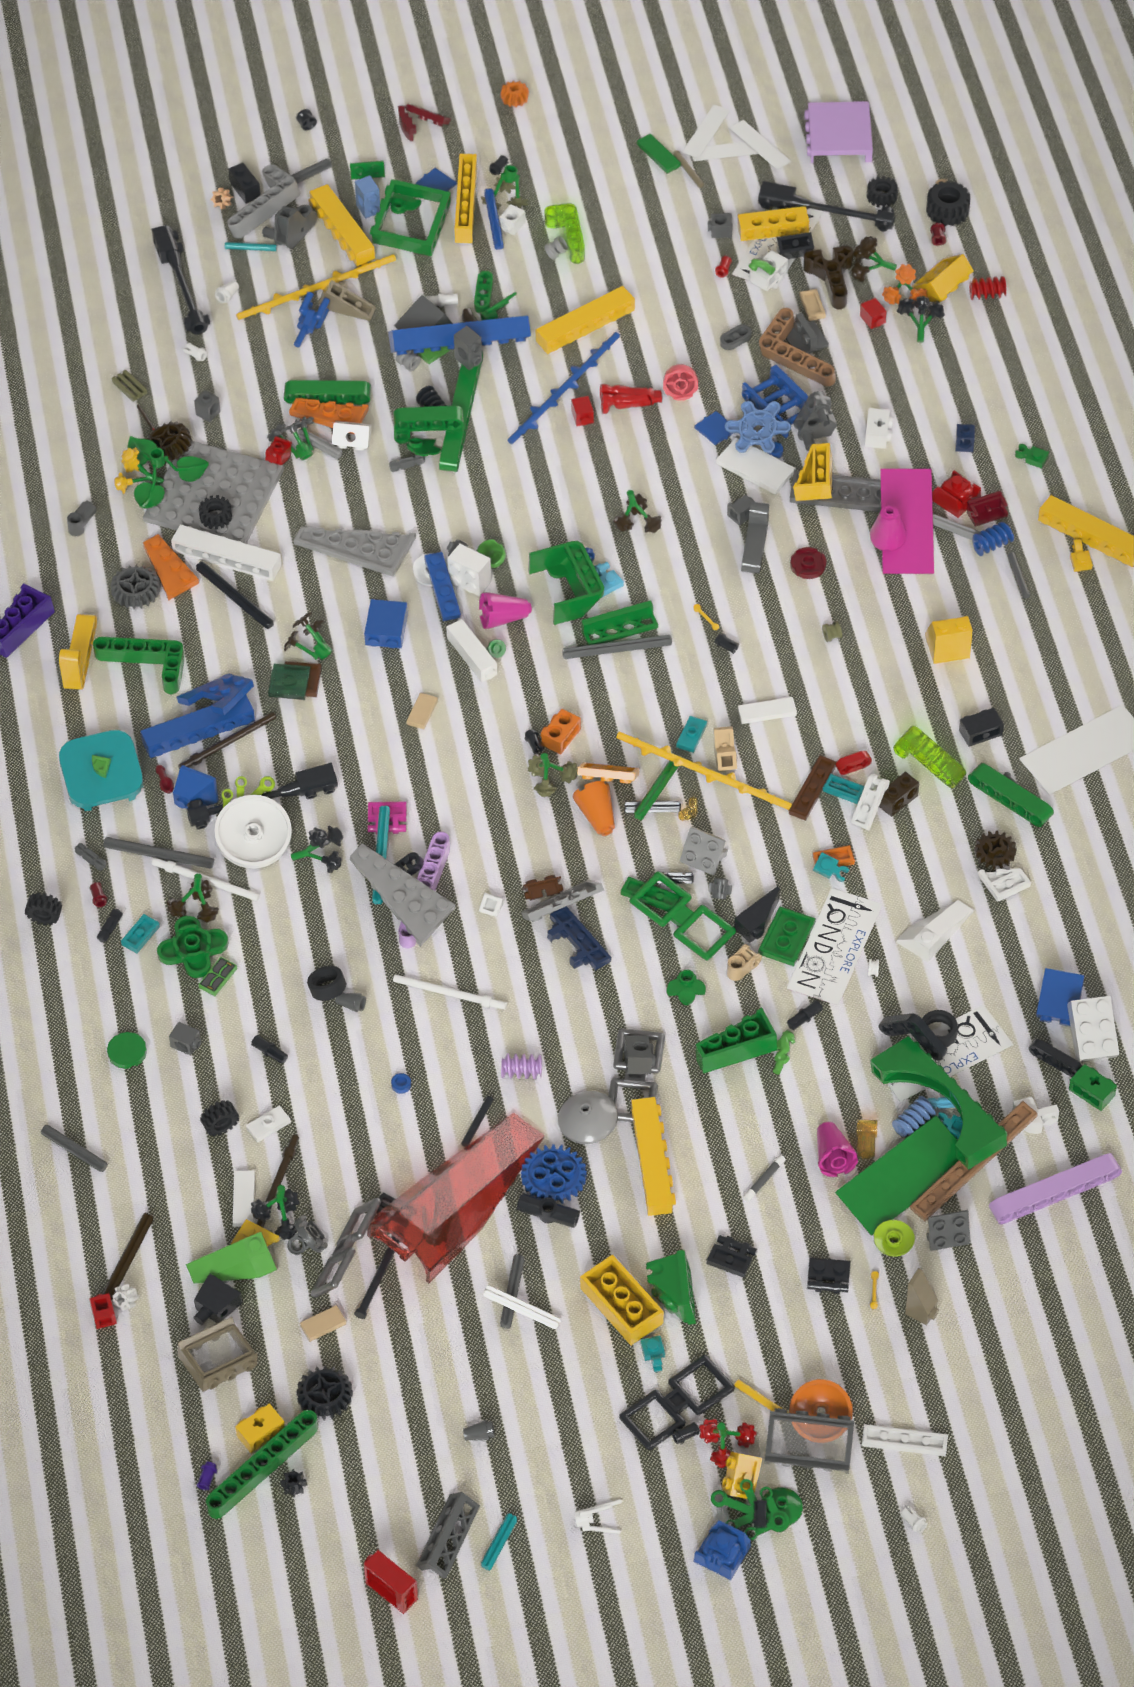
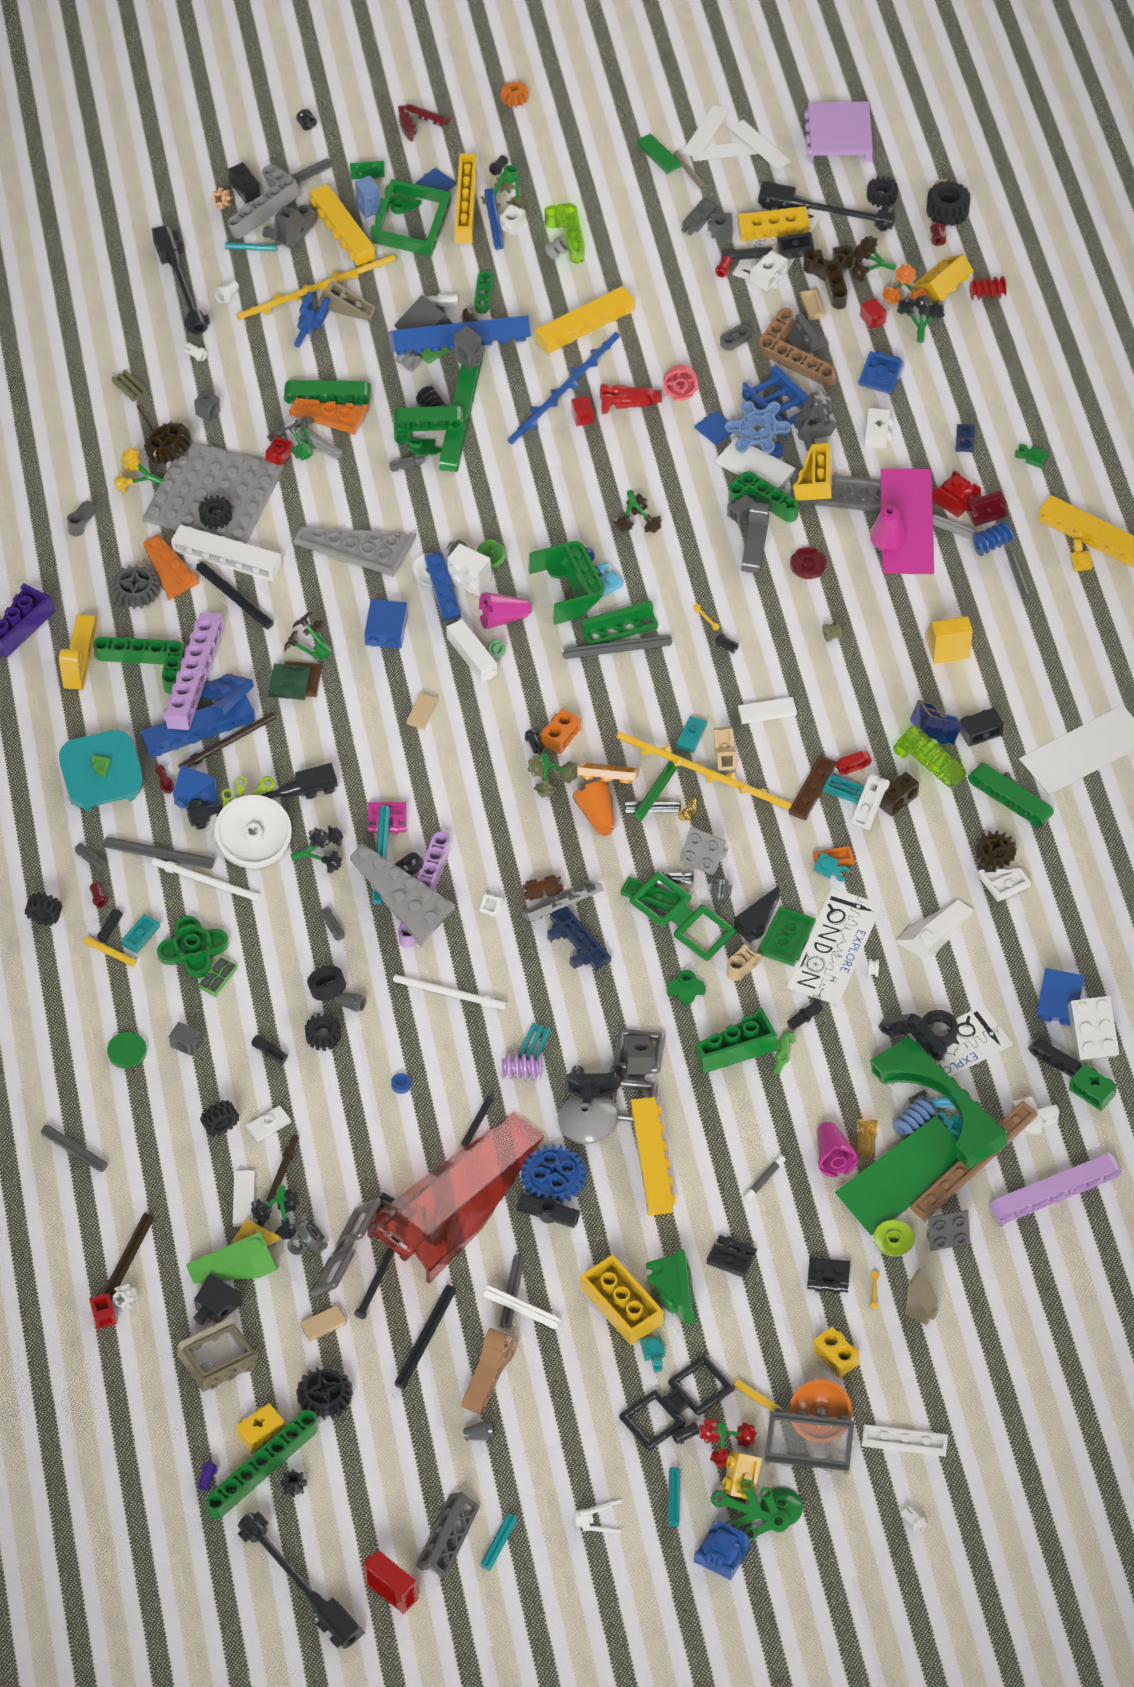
(110, 951): none -> yellow bar
(150, 495): green plant -> none
(193, 671): none -> lavender brick
(199, 890): dark brown plant -> none
(322, 1022): none -> black tyre
(330, 1614): none -> black bar
(332, 924): none -> dark grey axle
(362, 433): white brick -> none
(425, 1336): none -> black axle
(490, 313): green plant -> none
(495, 1355): none -> medium nougat beam
(539, 1029): none -> teal tile
(593, 1084): none -> black connector
(674, 1497): none -> teal axle
(698, 216): none -> dark grey hinge
(741, 254): none -> black axle
(760, 1514): black pin -> none
(764, 265): bright green arm -> none
(764, 492): none -> green beam
(832, 1354): none -> yellow brick
(881, 372): none -> blue plate
(934, 723): none -> clear blue brick

